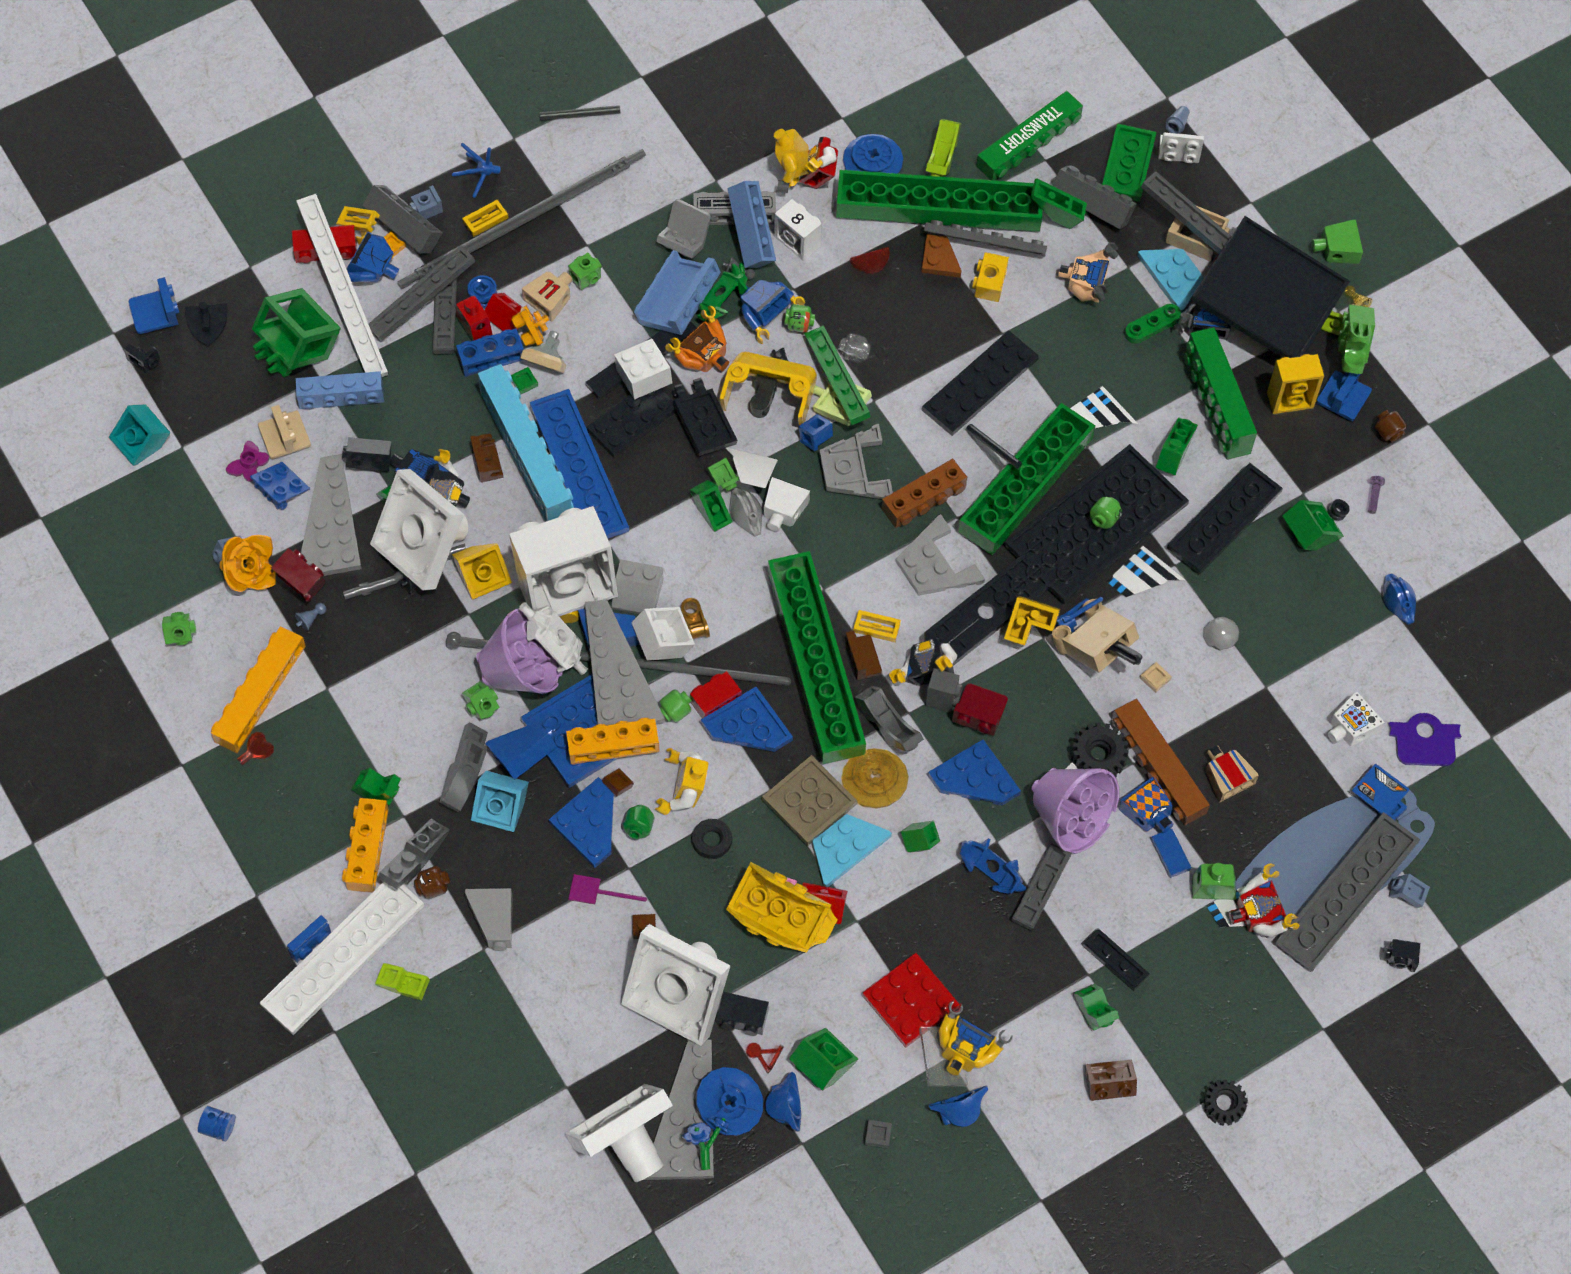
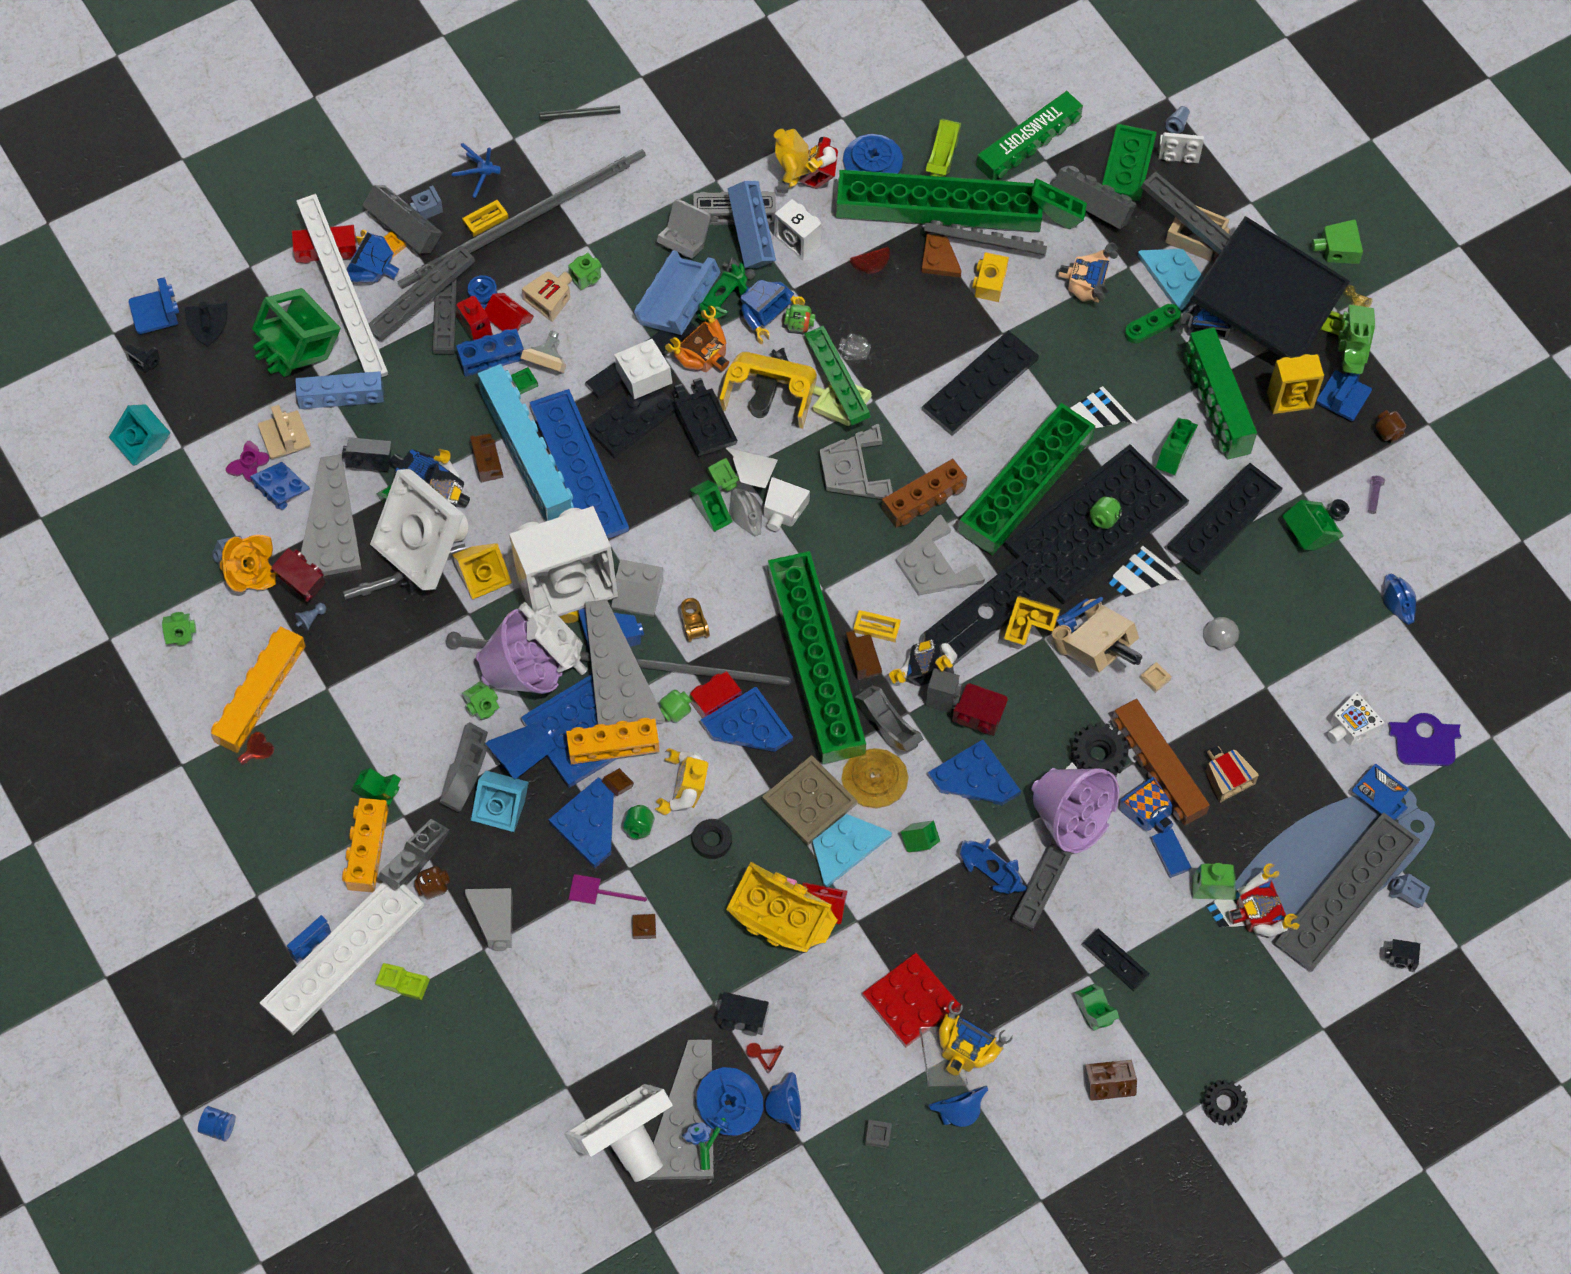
(365, 223): yellow tile -> none
(534, 334): light orange hips -> none
(663, 633): white container -> none
(676, 984): white piece -> none
(815, 431): blue brick -> none
(823, 1058): green slope -> none
(994, 446): black bar -> none

